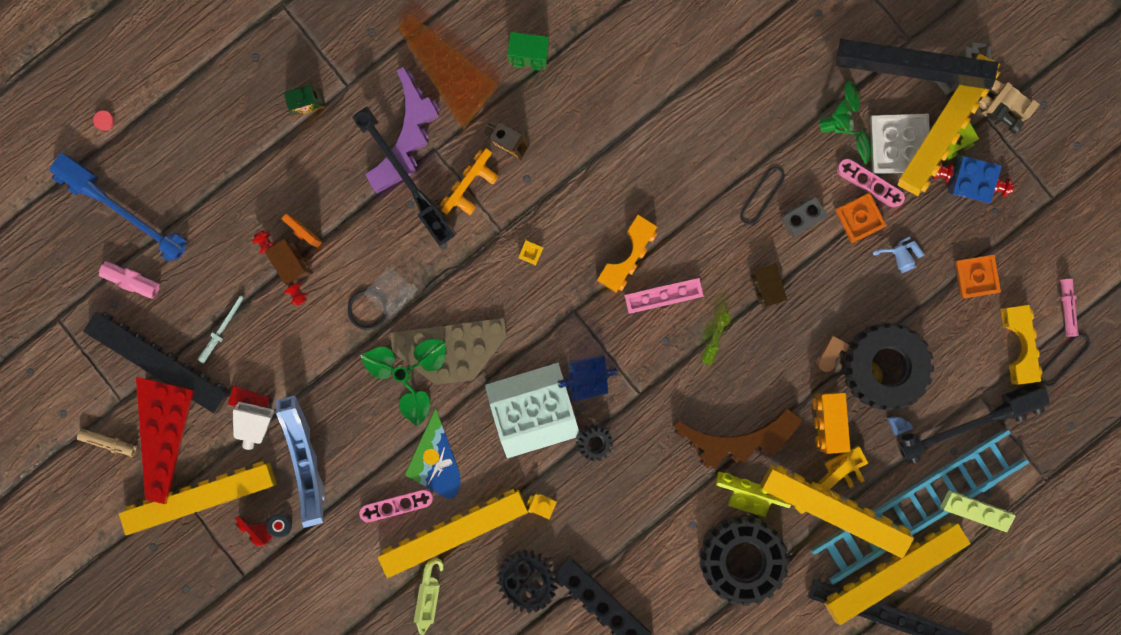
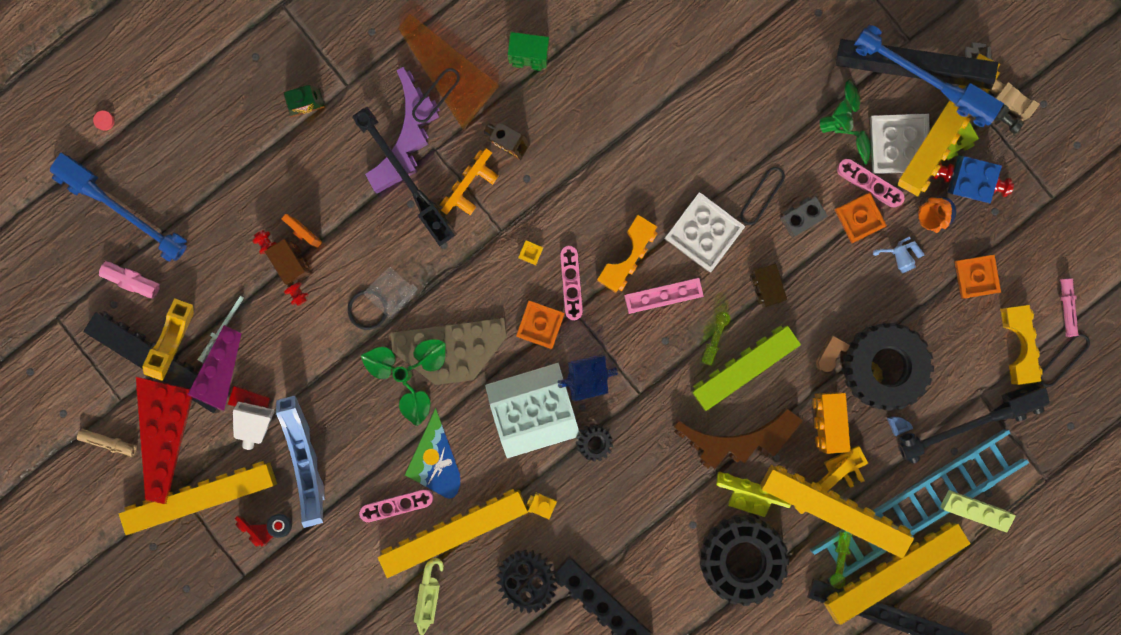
(163, 352): none -> yellow arch
(216, 373): none -> magenta wing
(442, 100): none -> black piece
(540, 324): none -> orange plate
(568, 283): none -> bright pink beam
(704, 232): none -> white plate
(746, 367): none -> lime brick
(838, 580): none -> clear neon green pin
(937, 213): none -> orange hair
(969, 100): none -> blue bar

